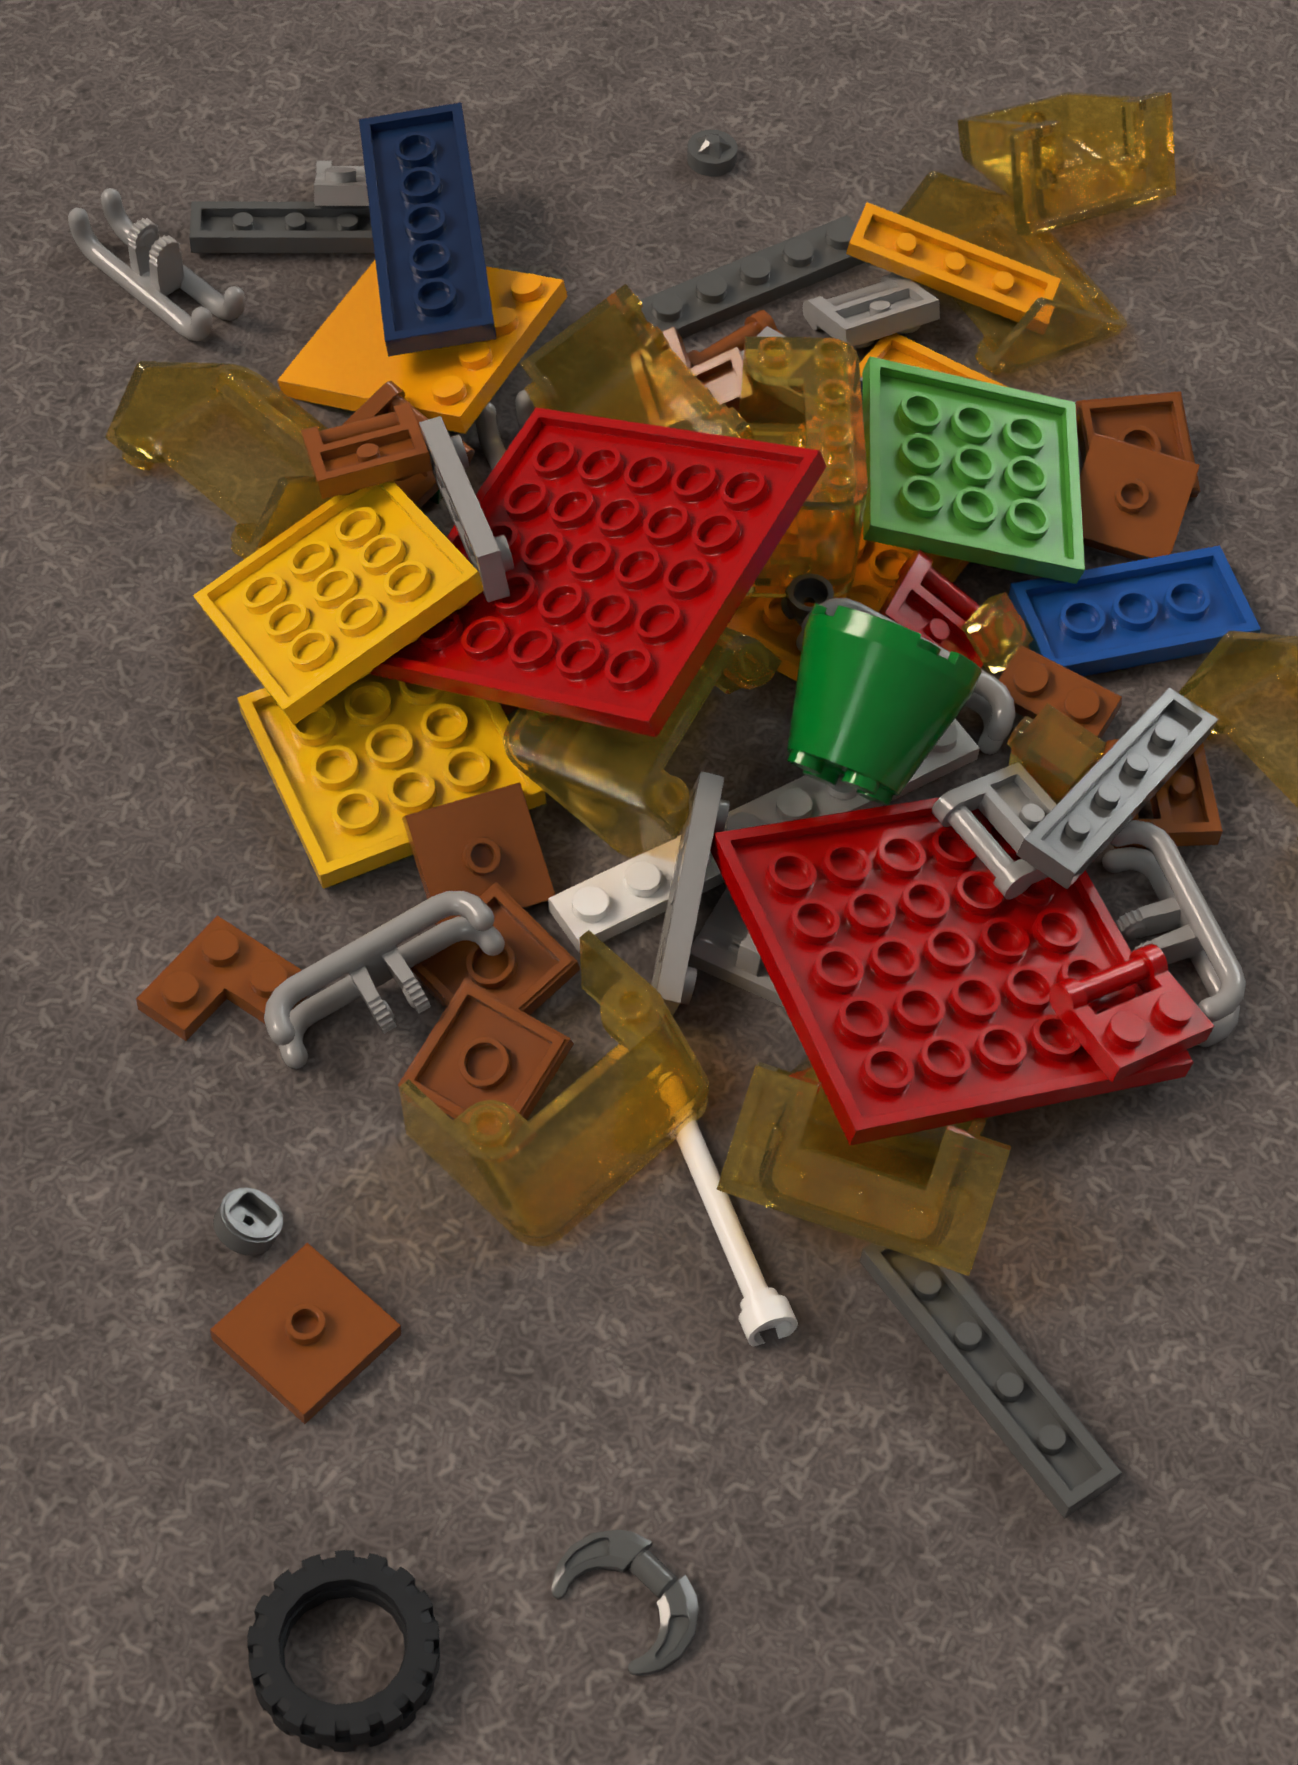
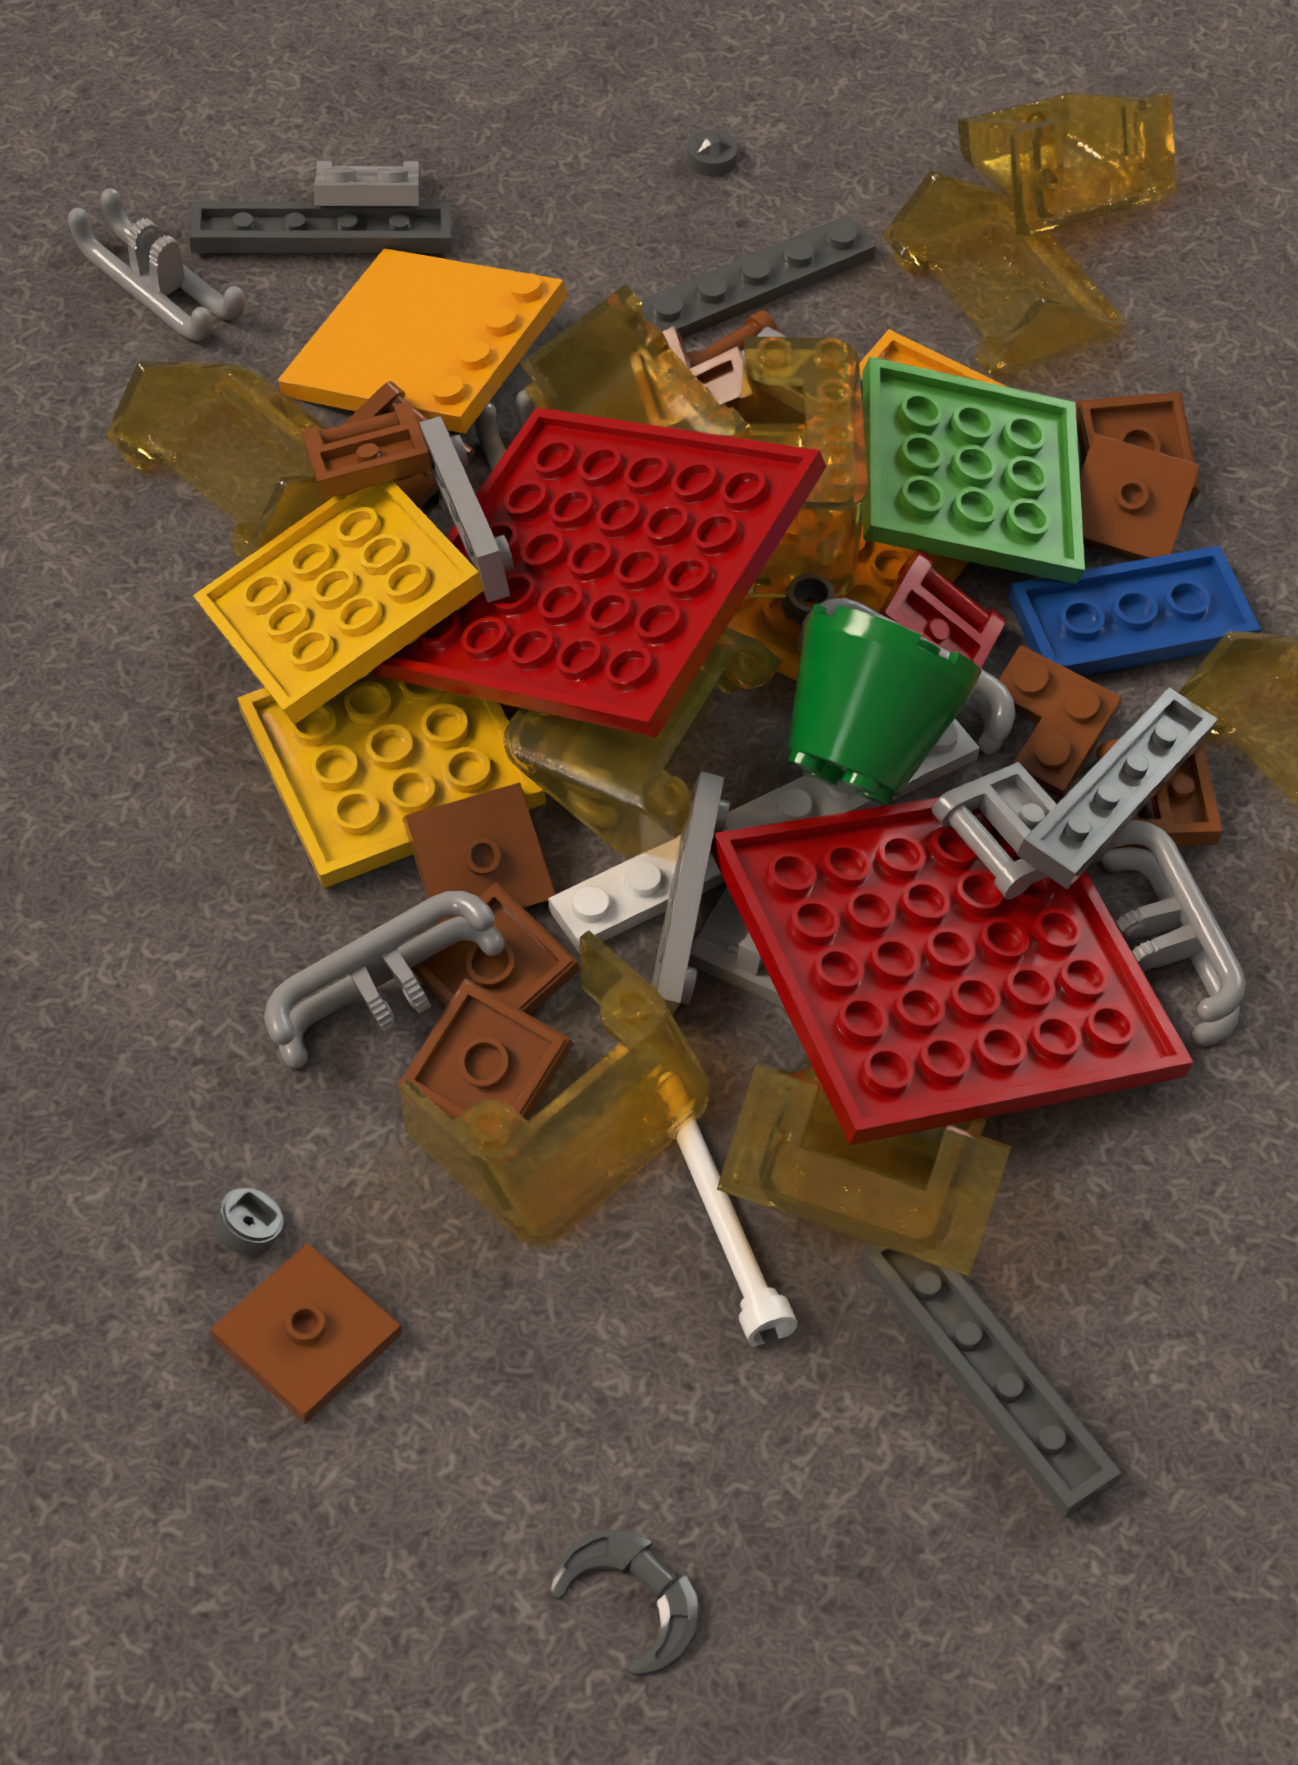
(214, 968): dark orange plate -> none
(354, 1722): black tyre -> none
(426, 230): dark blue plate -> none
(873, 311): light grey plate -> none
(948, 263): light orange plate -> none
(996, 632): clear yellow plate -> none
(1054, 750): clear yellow brick -> none
(1137, 1030): red plate -> none

